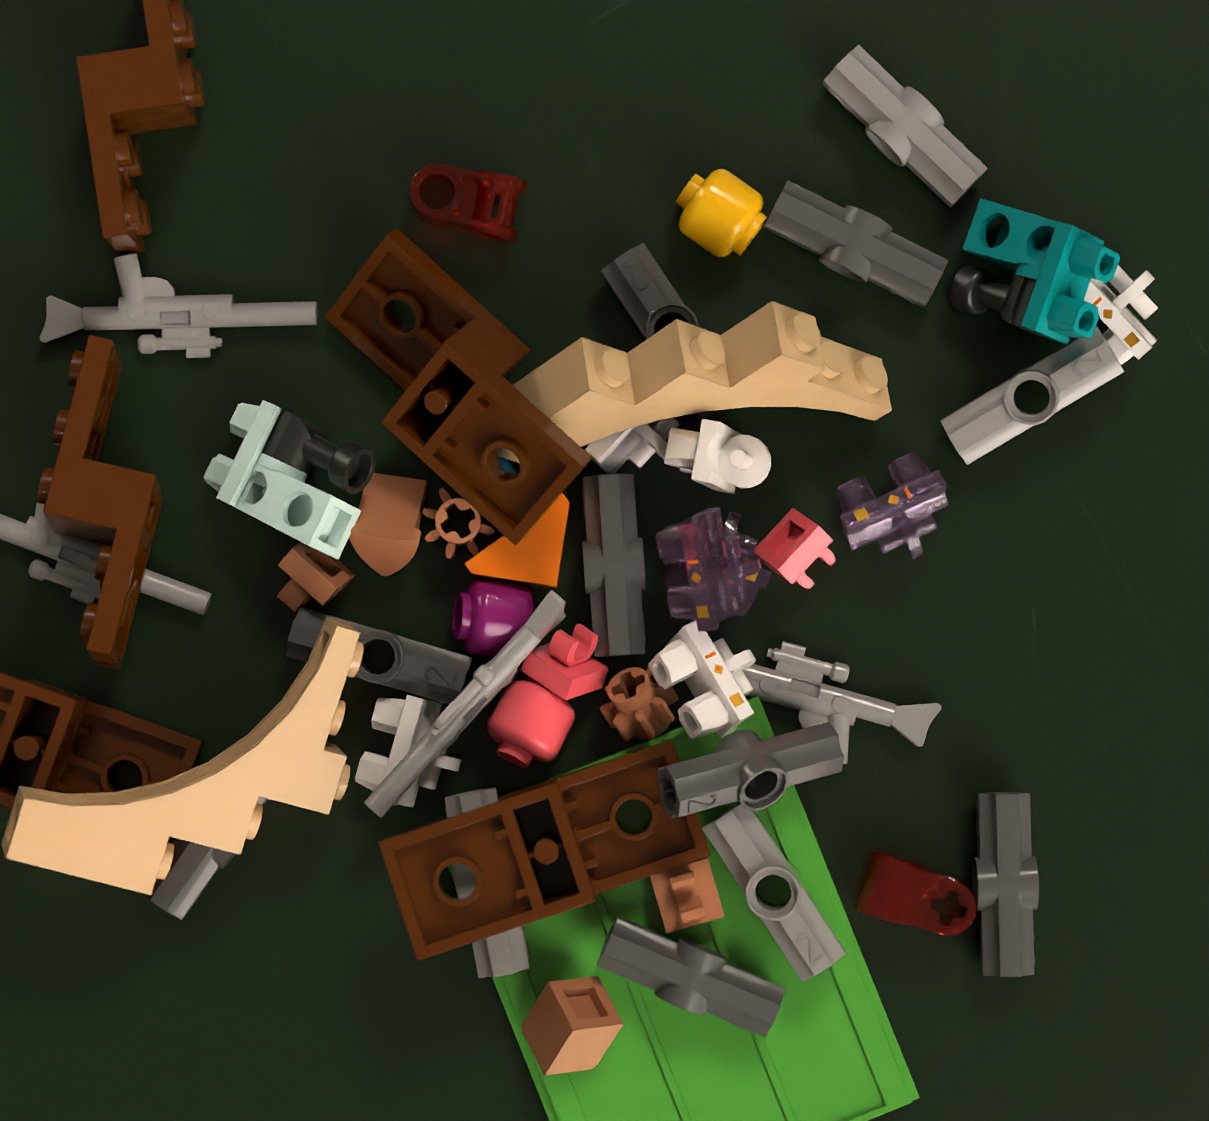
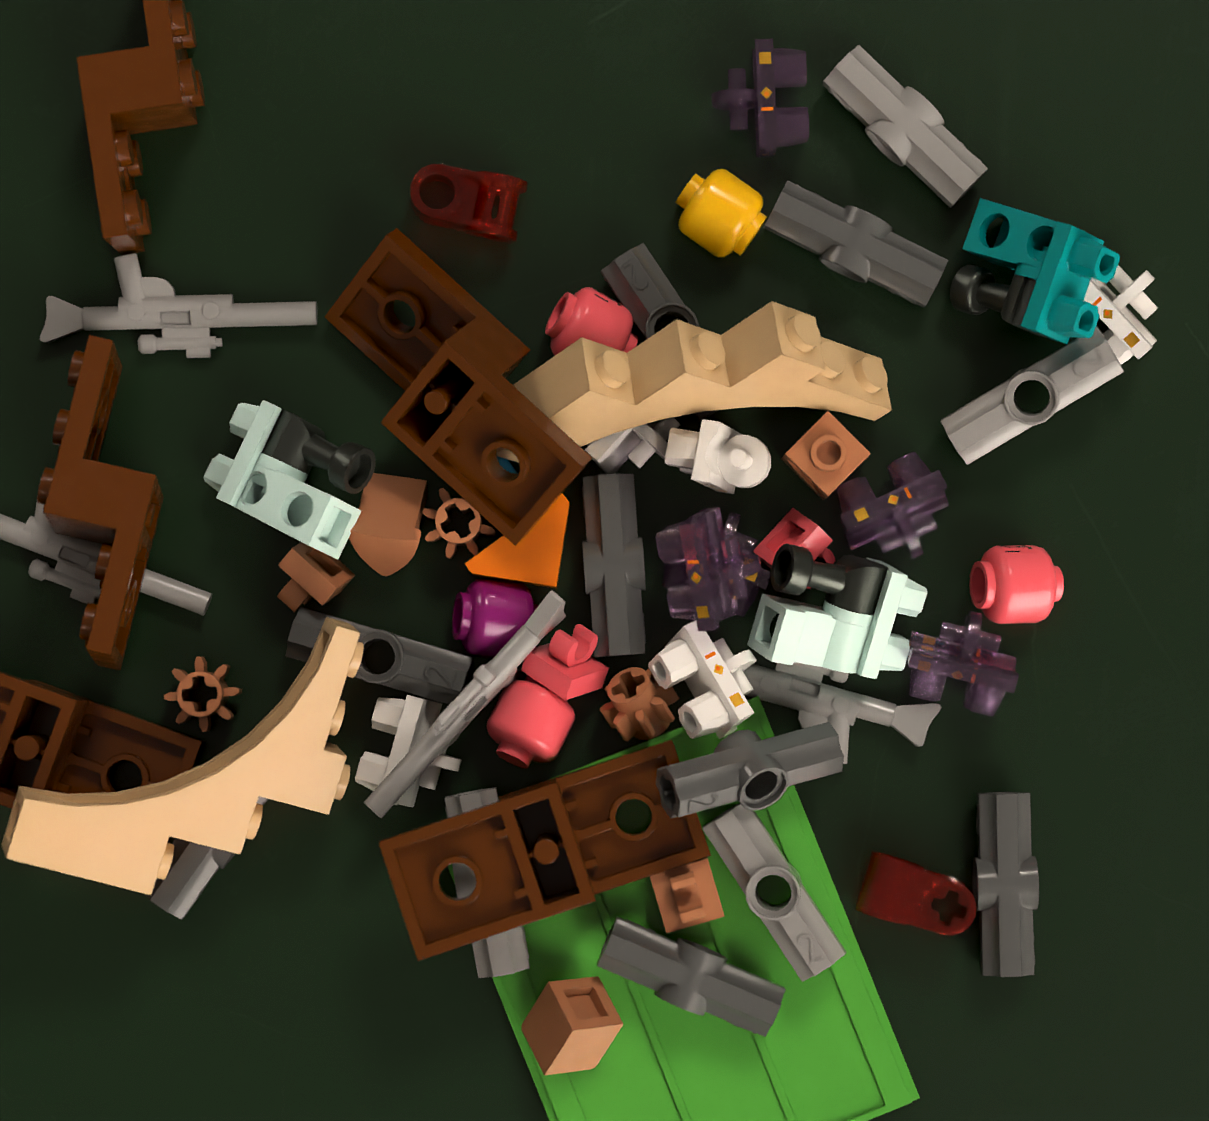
(213, 706): none -> nougat gear
(592, 317): none -> coral head
(771, 70): none -> hips
(825, 455): none -> nougat brick
(853, 624): none -> light aqua hips
(962, 655): none -> hips
(1015, 584): none -> coral head

